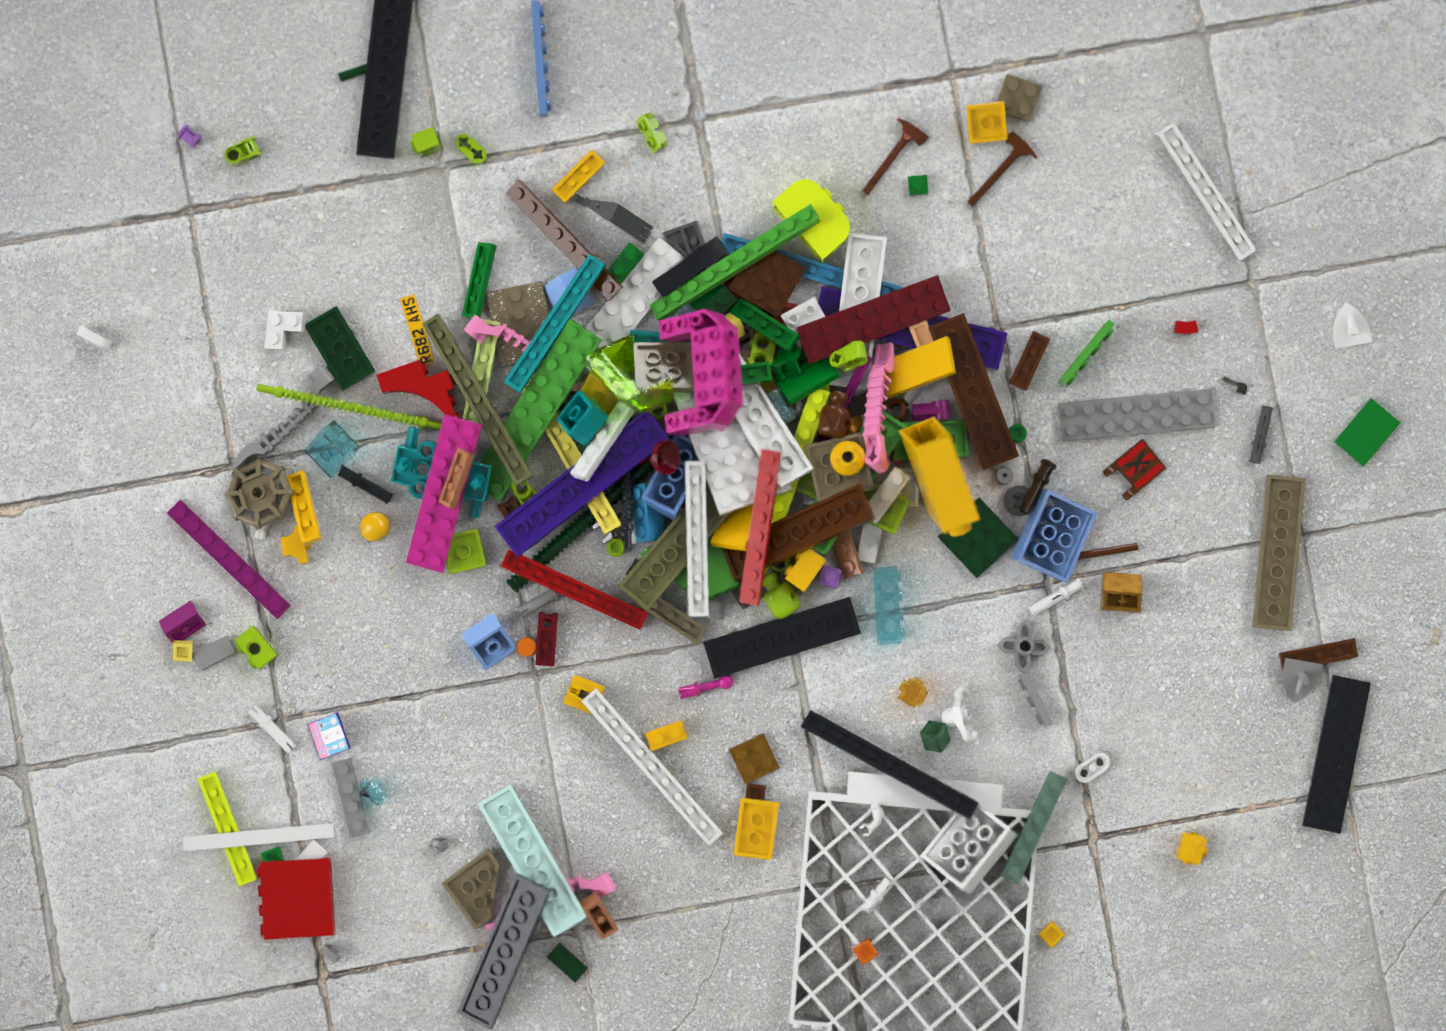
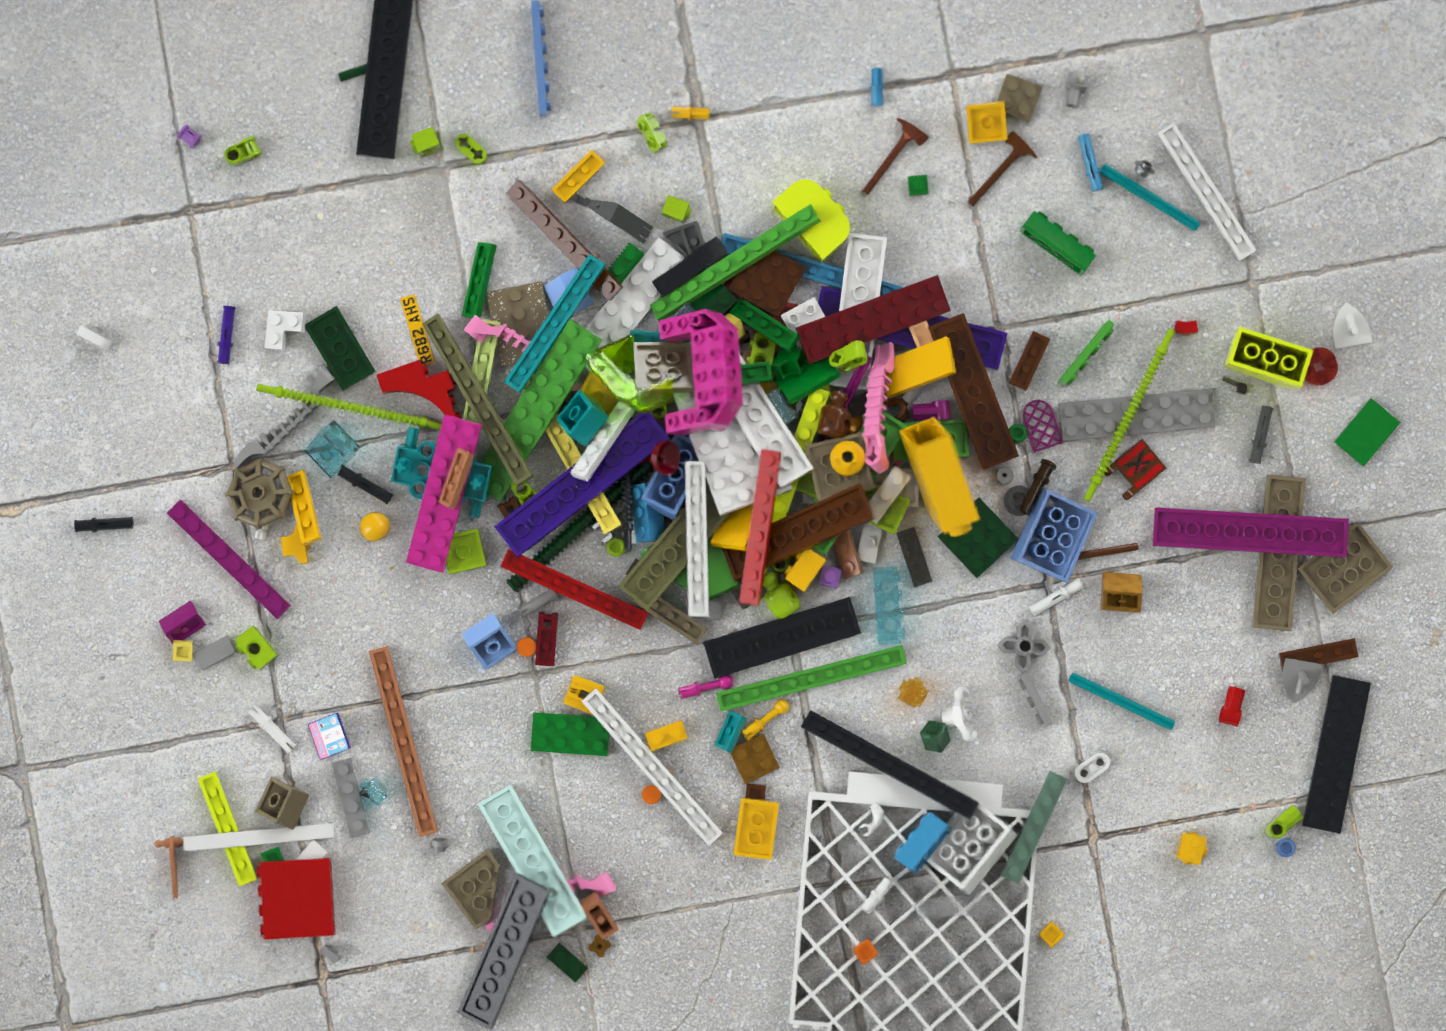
(103, 524): none -> black pin
(172, 843): none -> nougat piece
(226, 335): none -> dark purple pin
(282, 803): none -> dark tan slope
(403, 741): none -> nougat plate
(569, 734): none -> green plate
(604, 946): none -> pearl gold plate
(651, 794): none -> orange tile
(676, 209): none -> lime brick
(690, 113): none -> yellow axle
(730, 731): none -> teal plate
(780, 707): none -> yellow pin
(811, 678): none -> bright green plate
(877, 86): none -> dark azure axle
(914, 557): none -> clear smoke plate
(922, 842): none -> dark azure brick
(1039, 420): none -> magenta window
(1058, 243): none -> green slope
(1075, 90): none -> light grey piece
(1090, 162): none -> dark azure pin
(1097, 478): none -> lime hose
(1121, 701): none -> teal axle
(1144, 168): none -> flat silver plate
(1149, 197): none -> teal axle
(1231, 710): none -> red piece
(1250, 532): none -> magenta plate
(1268, 359): none -> neon yellow brick
(1285, 822): none -> lime piece
(1285, 847): none -> medium blue plate
(1329, 366): none -> clear red plate
(1341, 578): none -> dark tan plate

